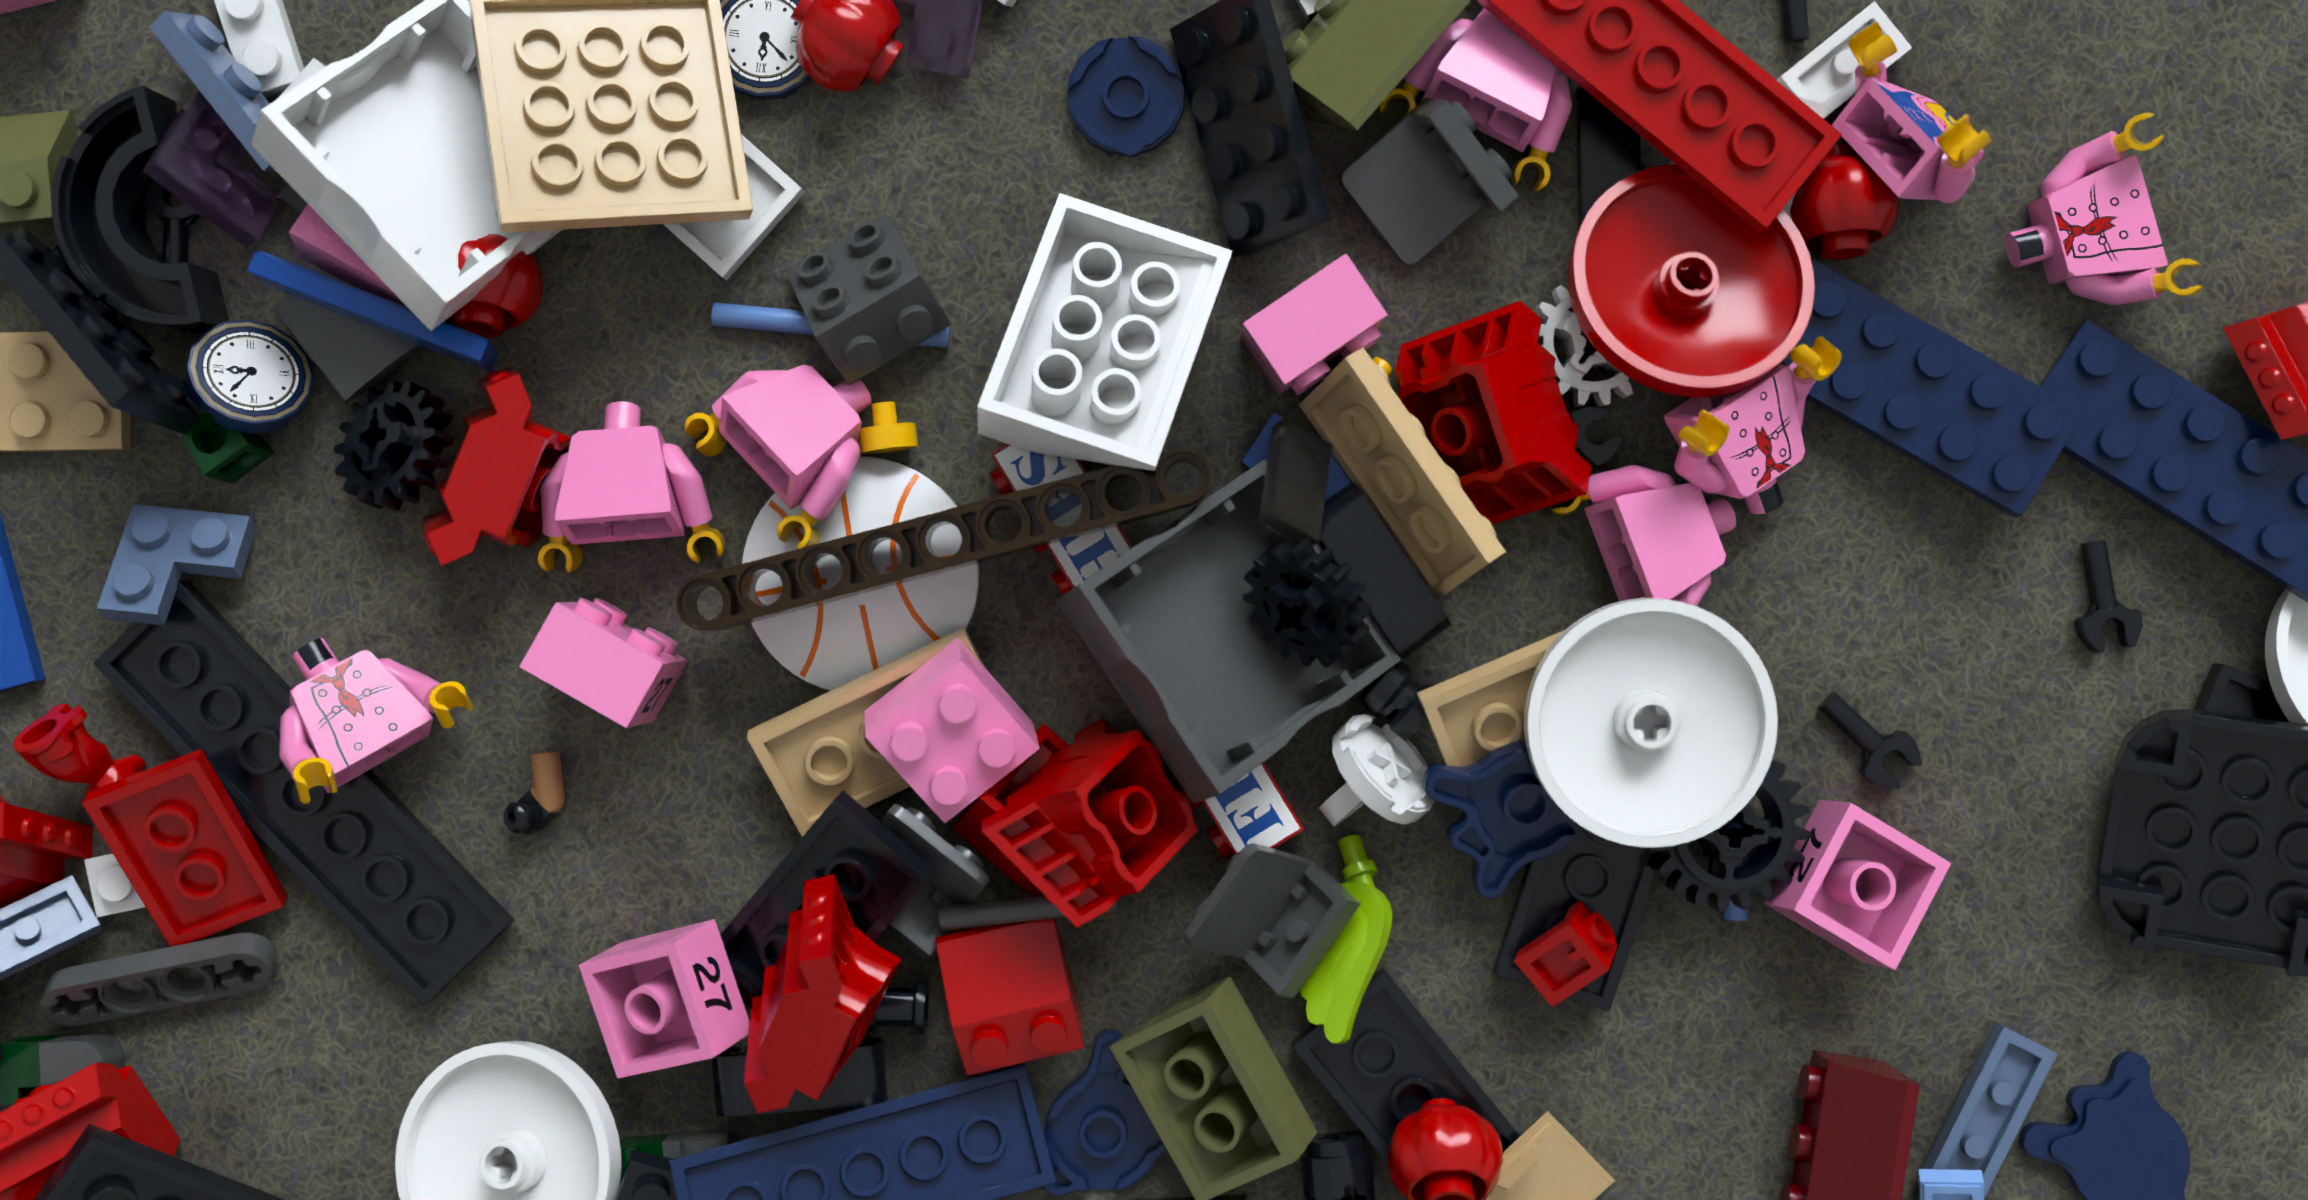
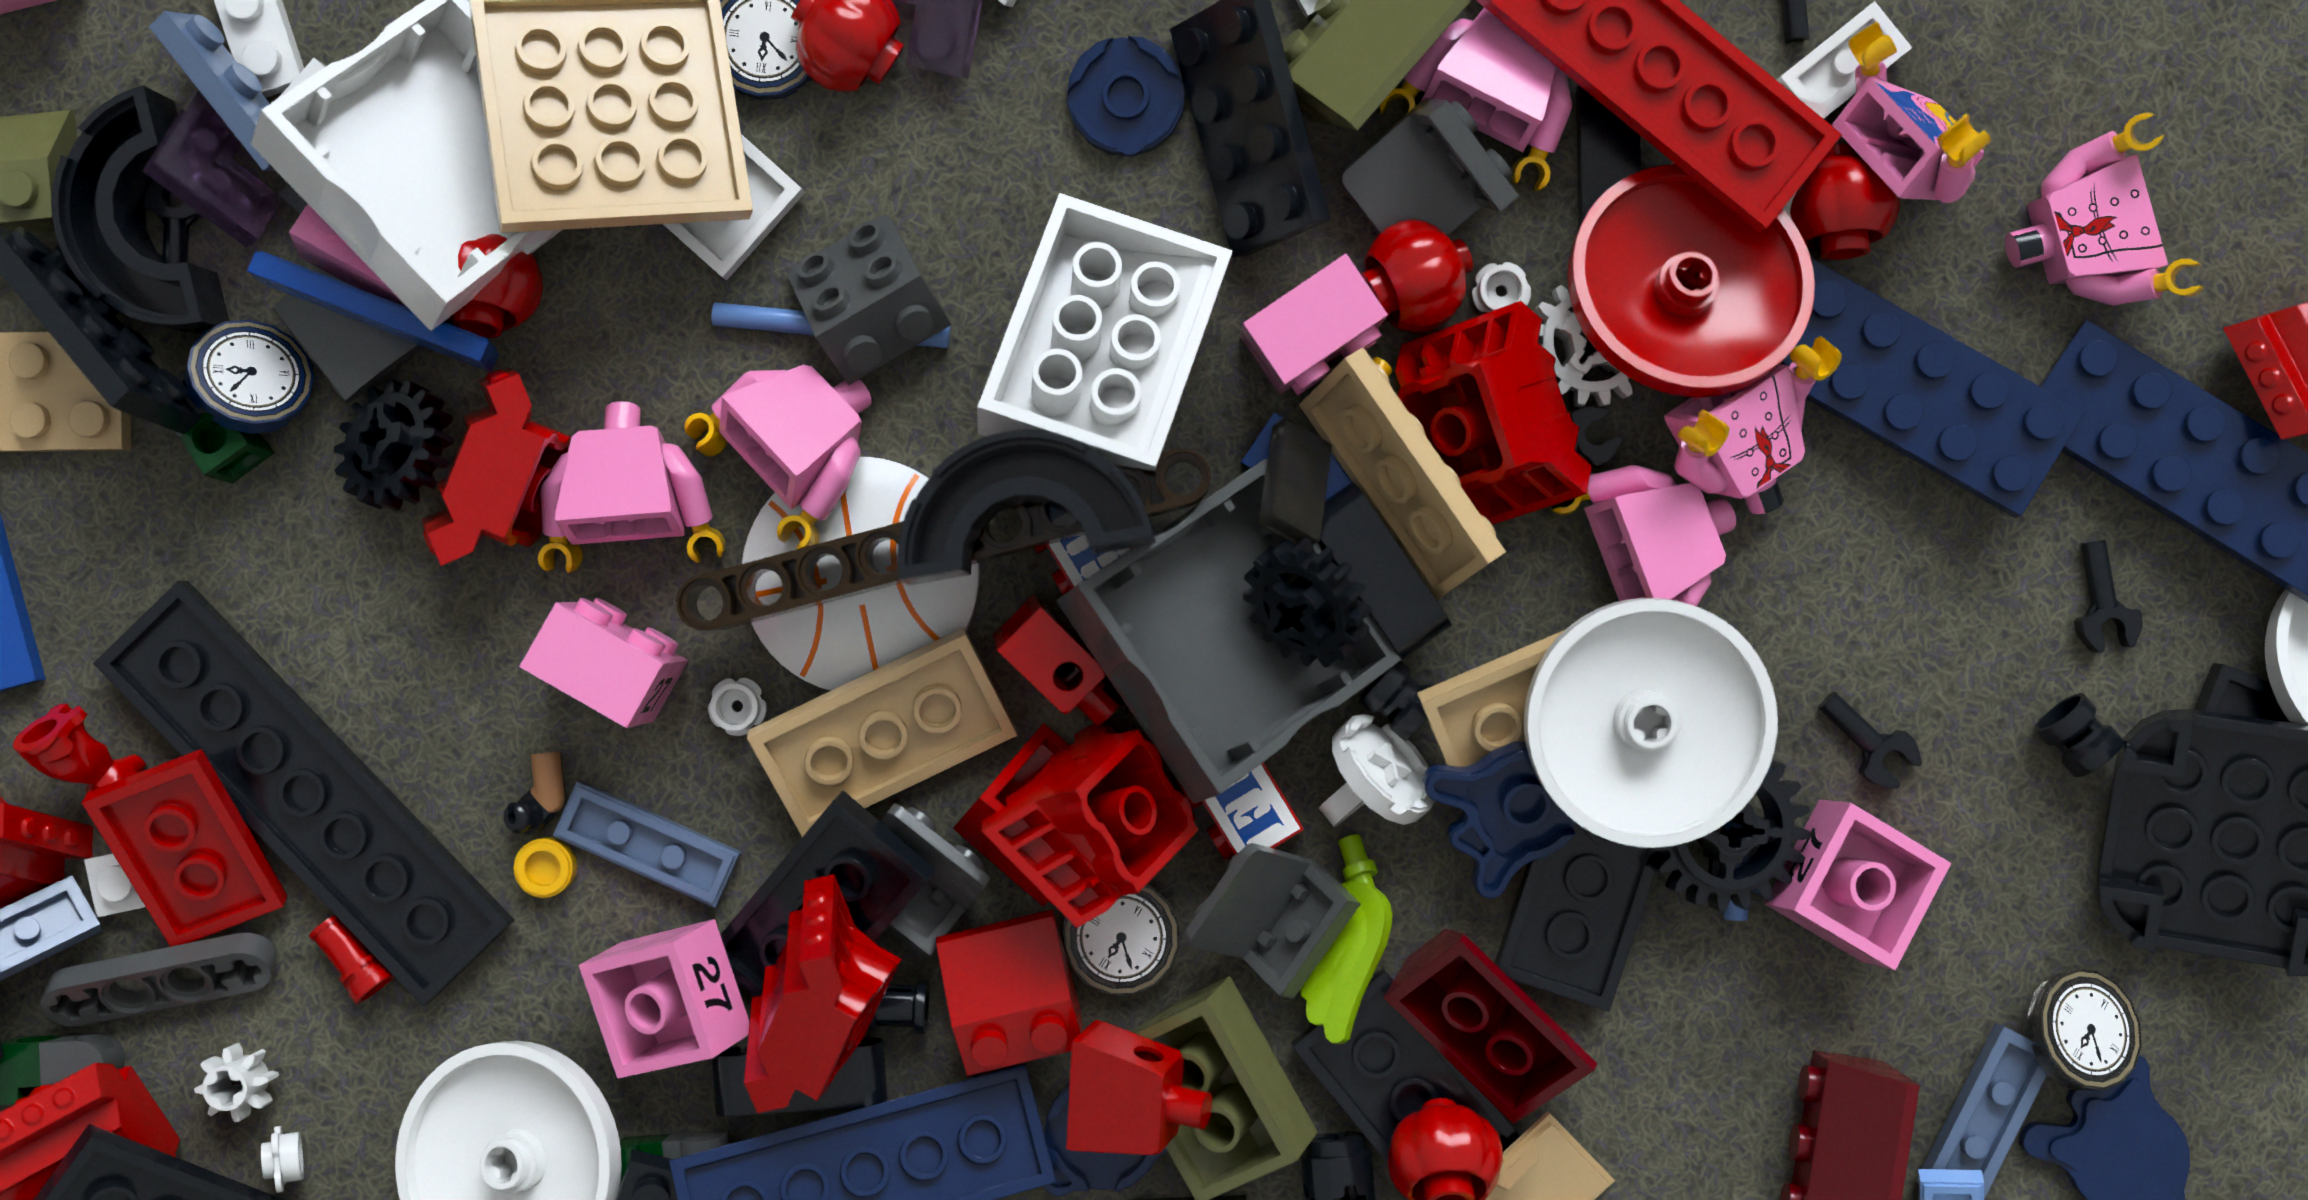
(163, 545): sand blue plate -> none
(235, 1066): none -> white gear
(282, 1158): none -> white plate
(357, 715): bright pink torso -> none
(359, 969): none -> red pin
(545, 867): none -> yellow tile
(647, 843): none -> sand blue tile
(722, 712): none -> white plate
(887, 433): yellow tile -> none
(950, 730): bright pink brick -> none
(1000, 912): dark grey piece -> none
(1011, 471): none -> black brick
(1040, 642): none -> red torso
(1127, 945): none -> tile
(1128, 1093): none -> red torso
(1417, 274): none -> red plant
(1486, 1025): none -> dark red slope
(1495, 275): none -> white plate
(1569, 954): red bracket -> none
(2079, 735): none -> black wheel
(2084, 1030): none -> tile

